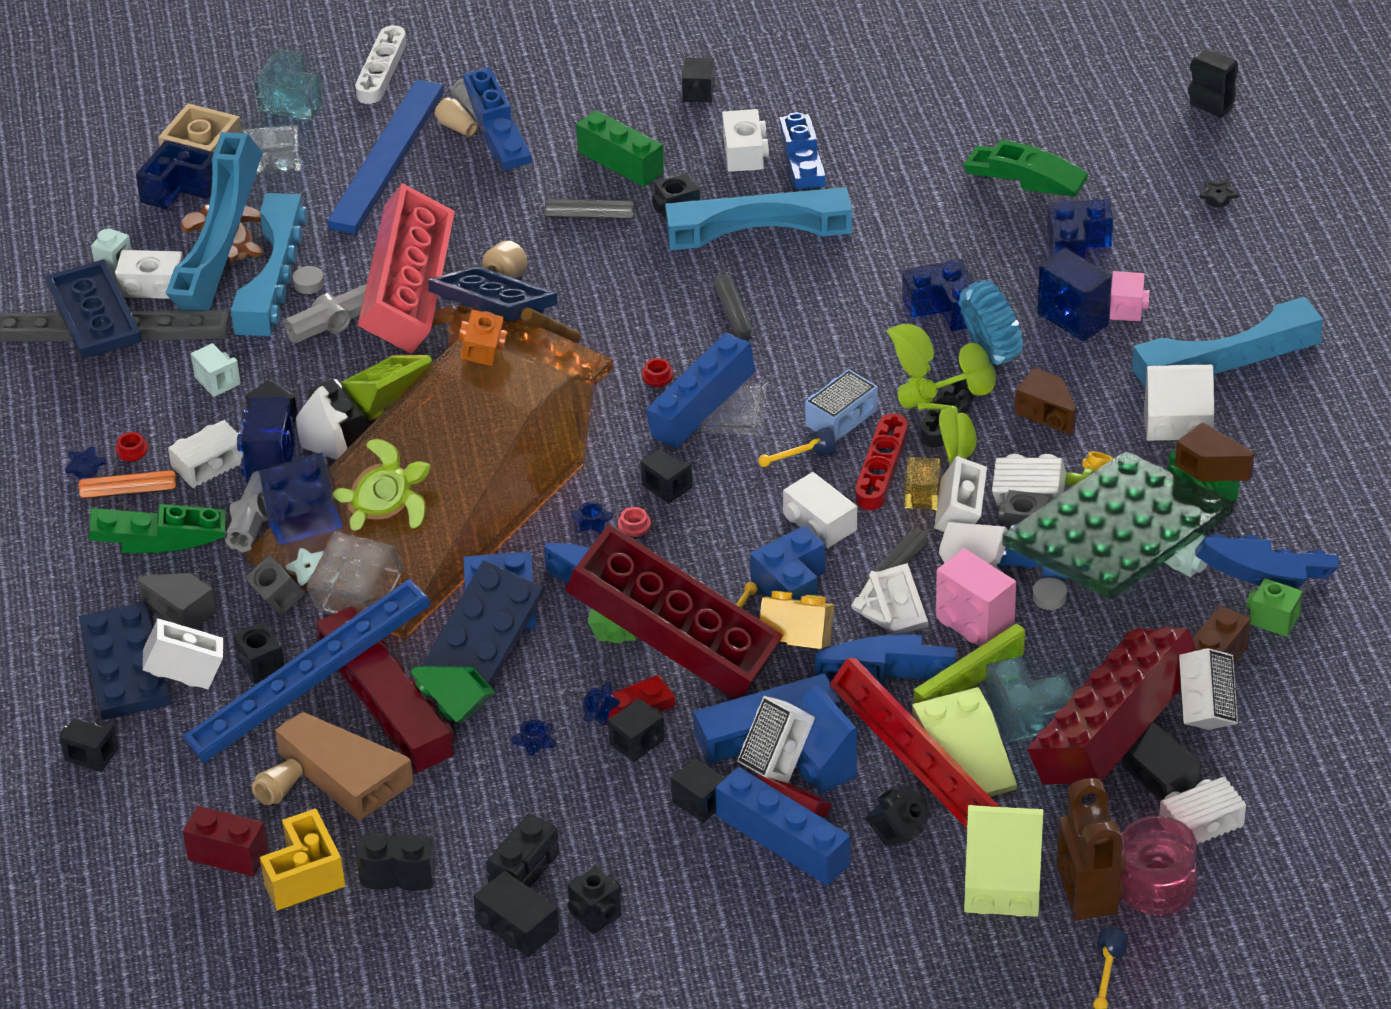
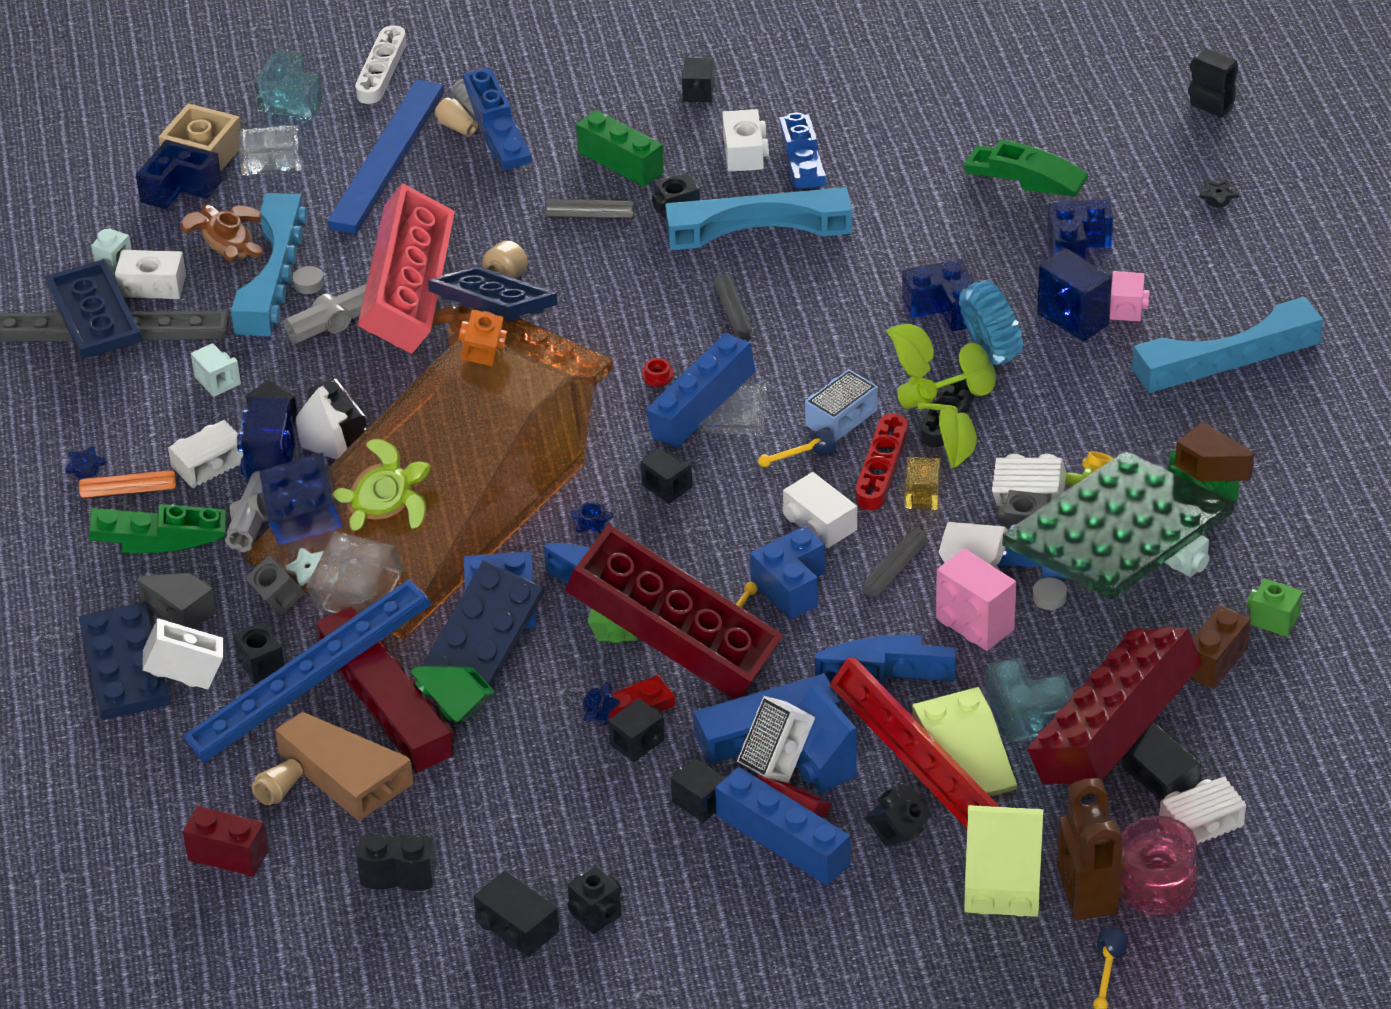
(88, 744): black brick -> none
(131, 447): red plate -> none
(198, 275): dark azure arch -> none
(307, 864): yellow brick -> none
(384, 382): lime slope -> none
(525, 851): black brick -> none
(534, 728): clear blue plate -> none
(551, 325): pearl gold bar -> none
(634, 522): coral plate -> none
(800, 621): yellow brick -> none
(892, 601): white slope -> none
(960, 493): white brick -> none
(972, 668): lime tile -> none
(1046, 400): reddish brown slope -> none
(1177, 400): white slope -> none
(1208, 689): white brick -> none
(1253, 560): blue slope -> none

